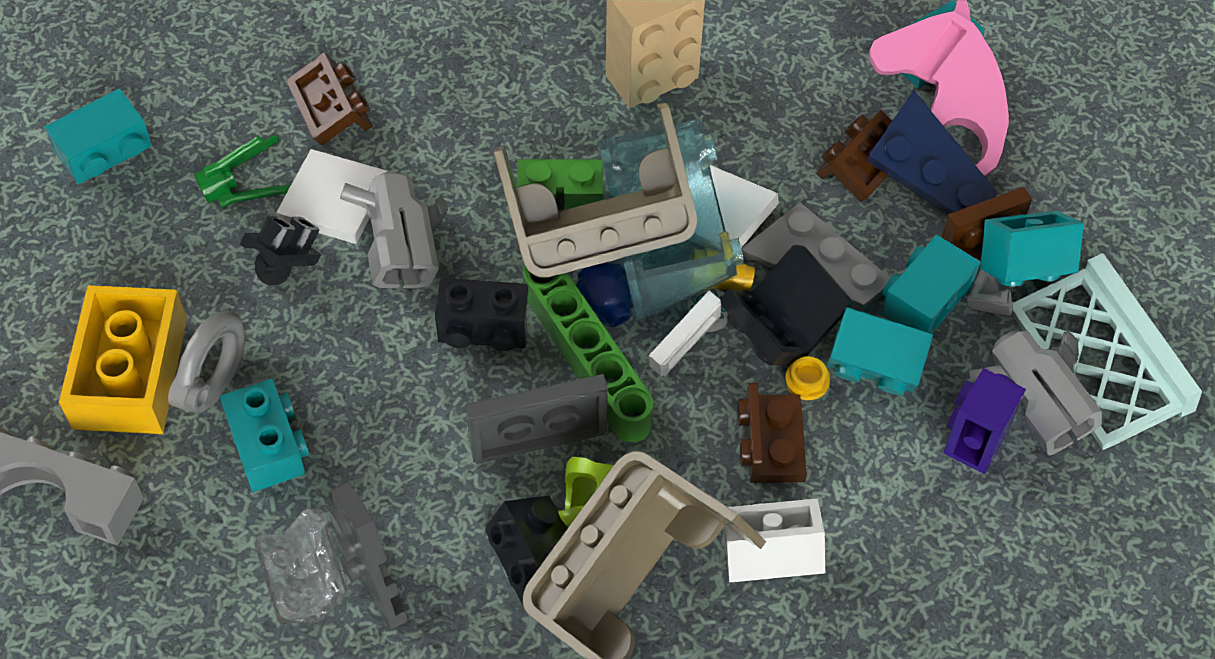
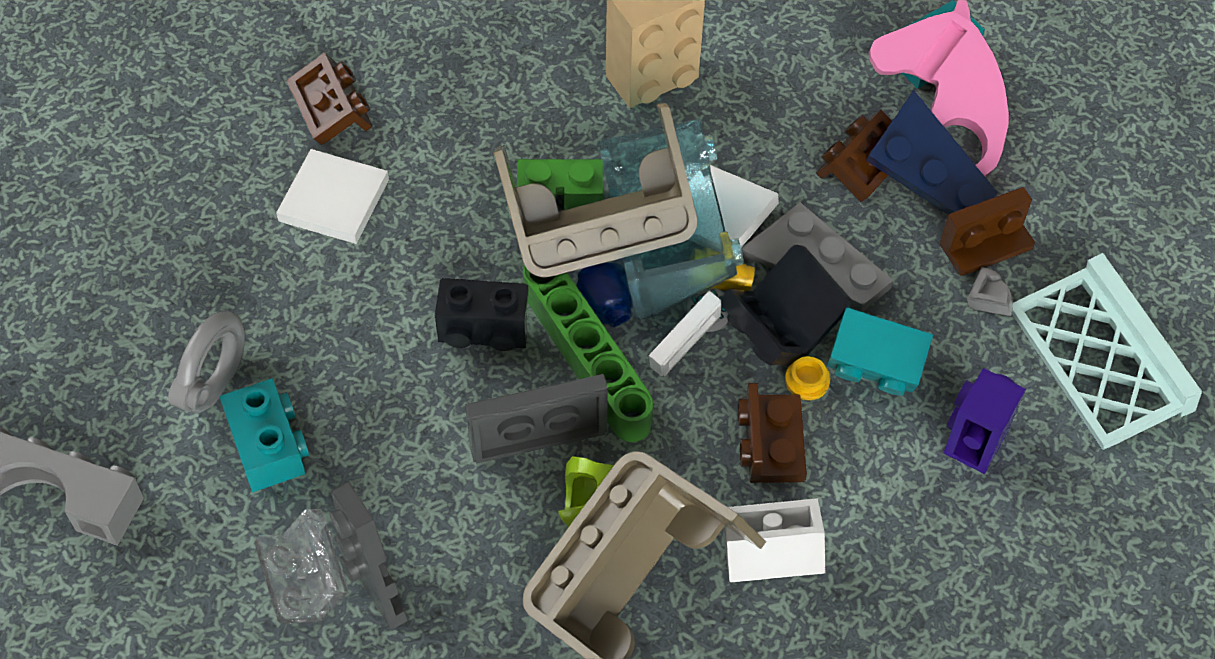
(98, 136): teal brick -> none
(123, 360): yellow brick -> none
(217, 178): green plant -> none
(281, 247): black hips -> none
(400, 231): light grey piece -> none
(524, 536): black bracket -> none
(930, 285): teal brick -> none
(1031, 247): teal brick -> none
(1053, 394): light grey piece -> none

